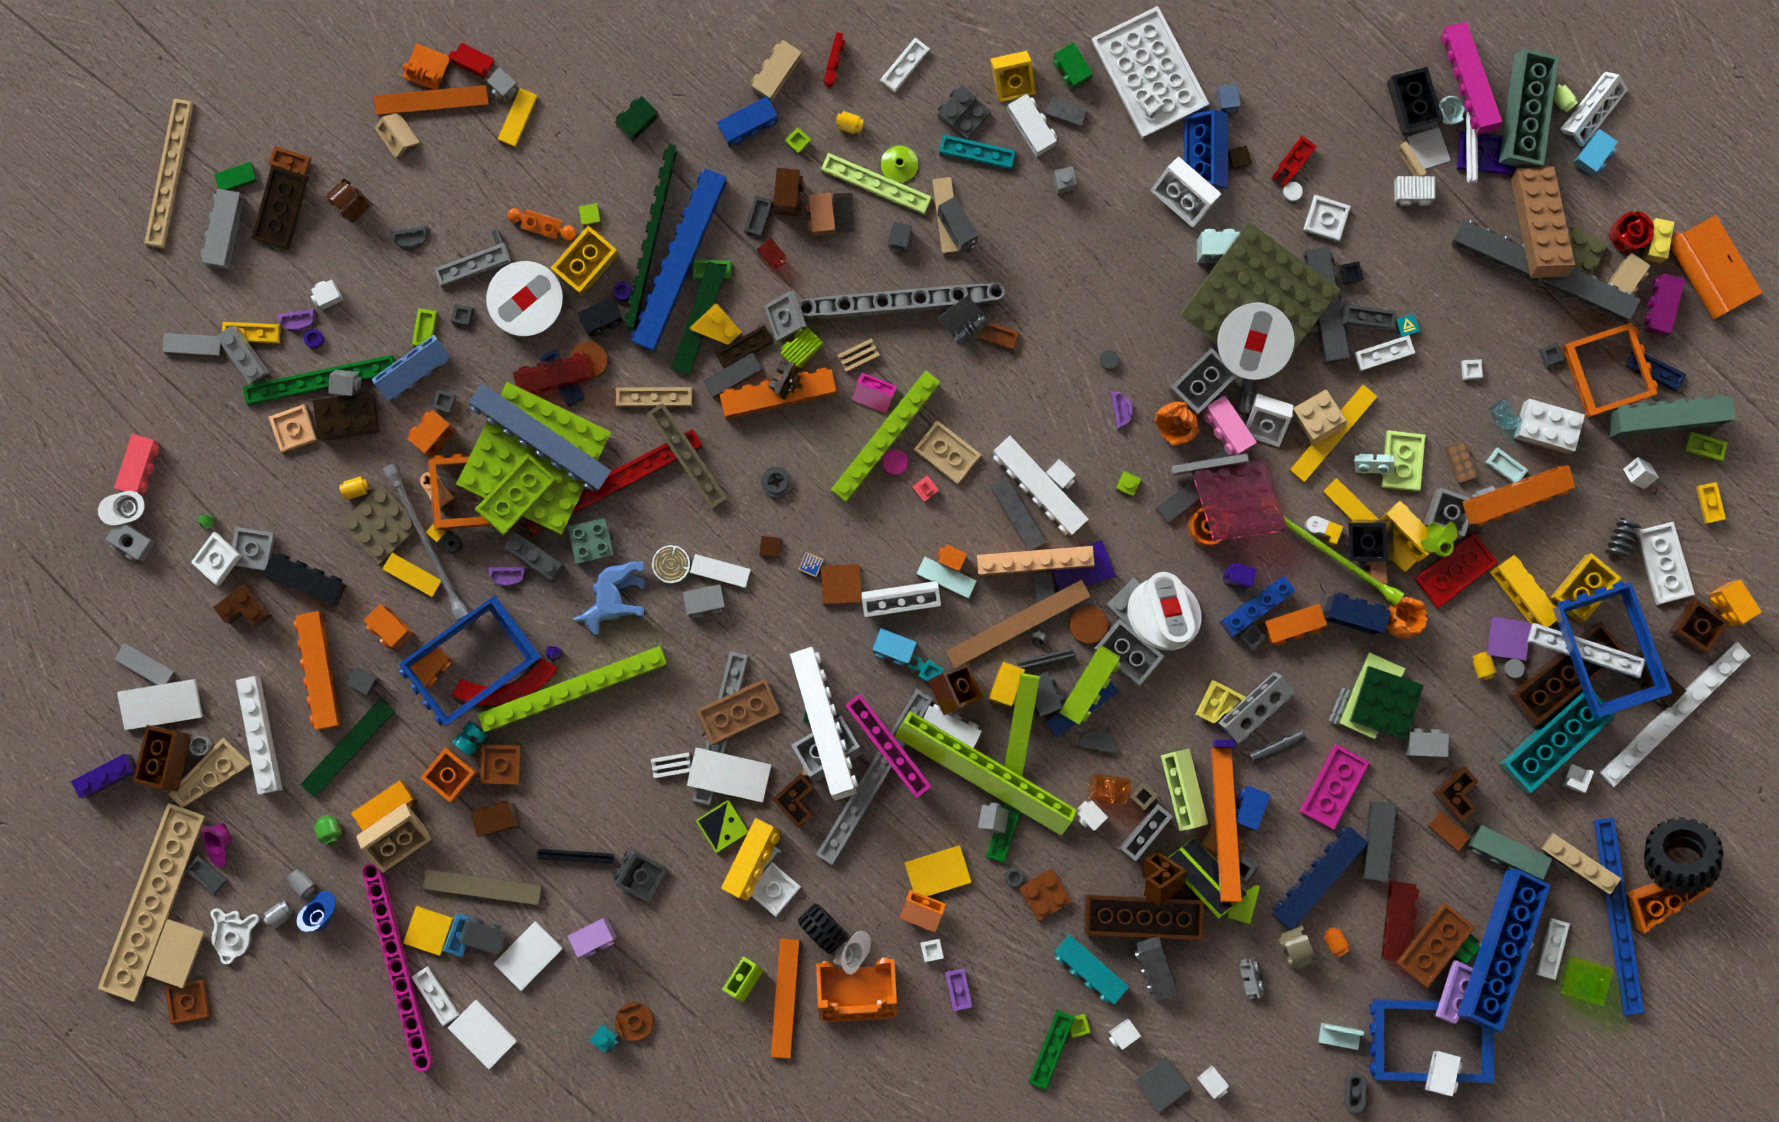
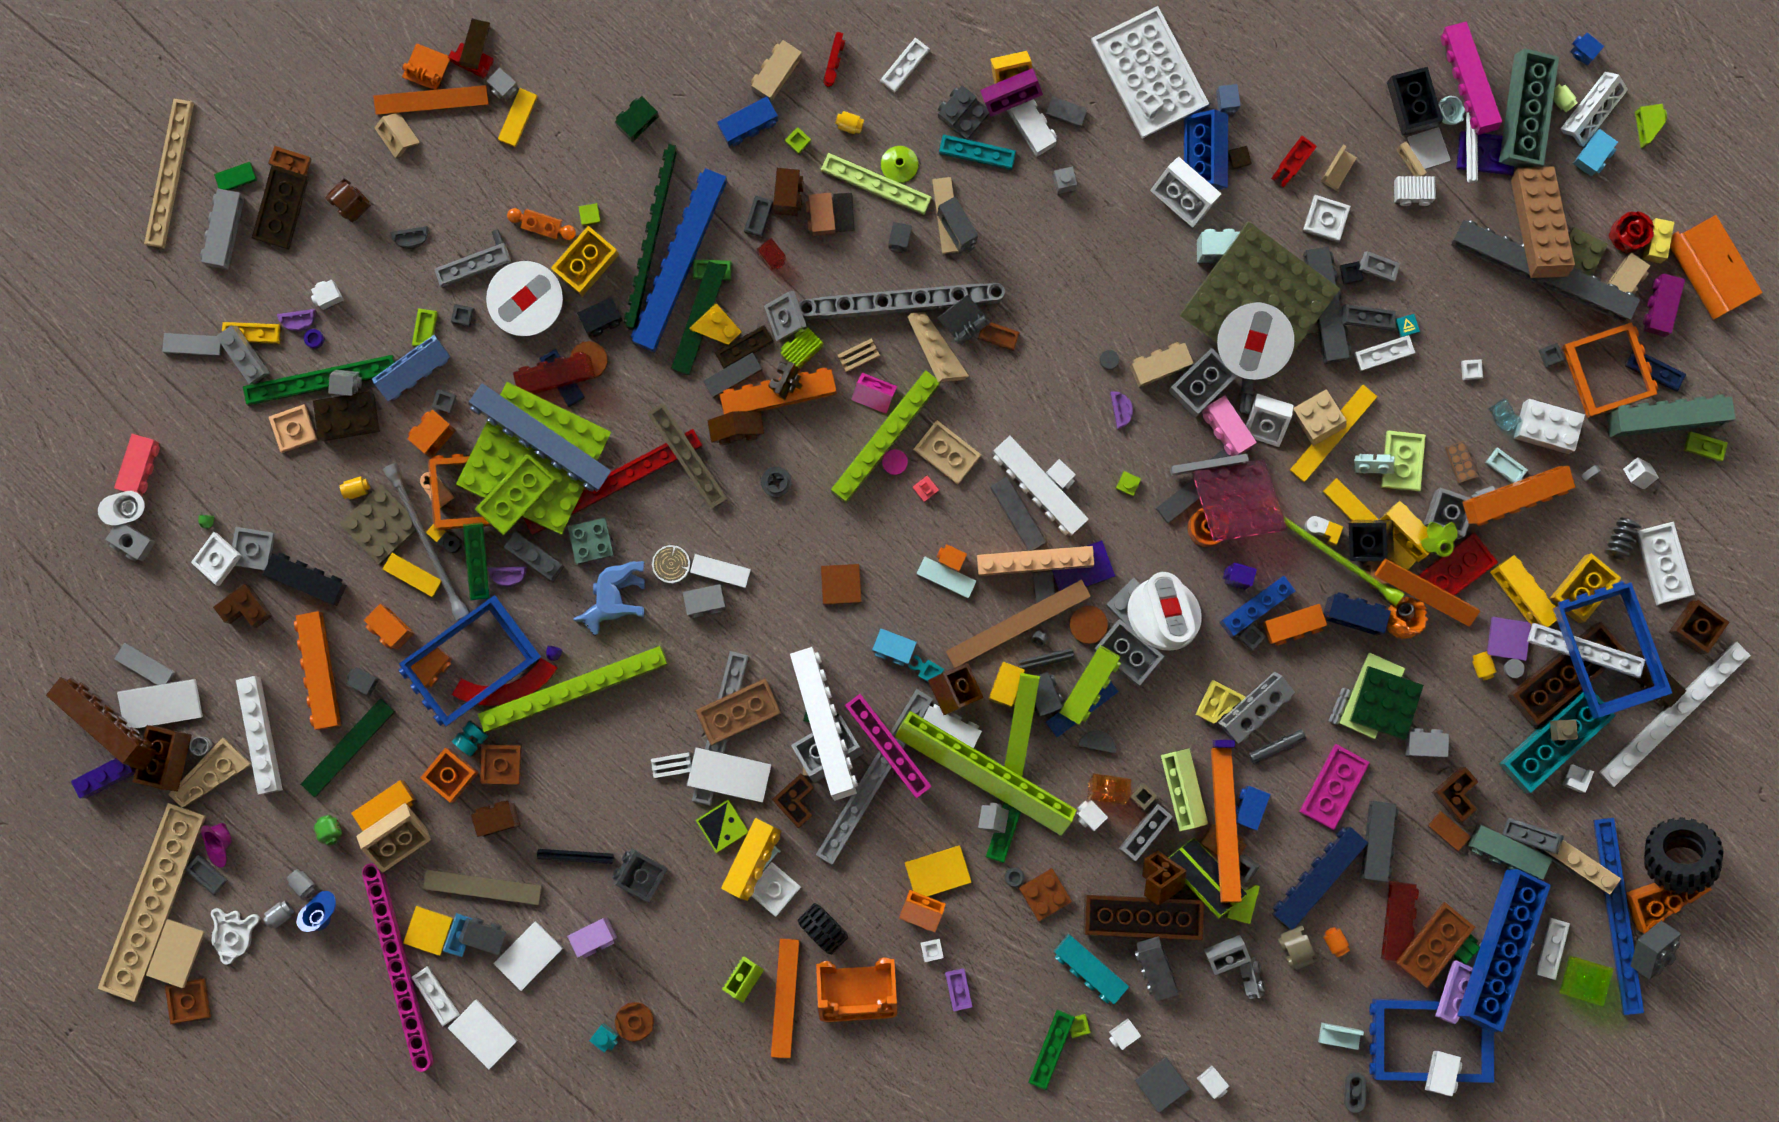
(101, 723): none -> reddish brown brick
(474, 44): none -> dark brown tile
(476, 561): none -> green tile
(622, 291): dark purple tile -> none
(654, 396): tan tile -> none
(735, 427): none -> reddish brown brick
(770, 546): reddish brown tile -> none
(811, 564): tile -> none
(853, 952): white piece -> none
(901, 599): white brick -> none
(938, 353): none -> tan wing
(1011, 92): none -> magenta brick
(1072, 66): green brick -> none
(1161, 364): none -> tan brick
(1176, 423): orange hair -> none
(1227, 955): none -> light grey brick
(1292, 191): white tile -> none
(1338, 168): none -> tan panel
(1379, 266): none -> light grey plate
(1404, 611): none -> dark grey hinge
(1427, 592): none -> orange tile
(1533, 835): none -> dark grey tile
(1563, 730): none -> dark tan brick
(1586, 48): none -> blue brick
(1590, 473): none -> light grey tile
(1649, 122): none -> lime slope
(1656, 950): none -> dark grey brick
(1710, 502): yellow plate -> none
(1734, 603): light orange brick -> none

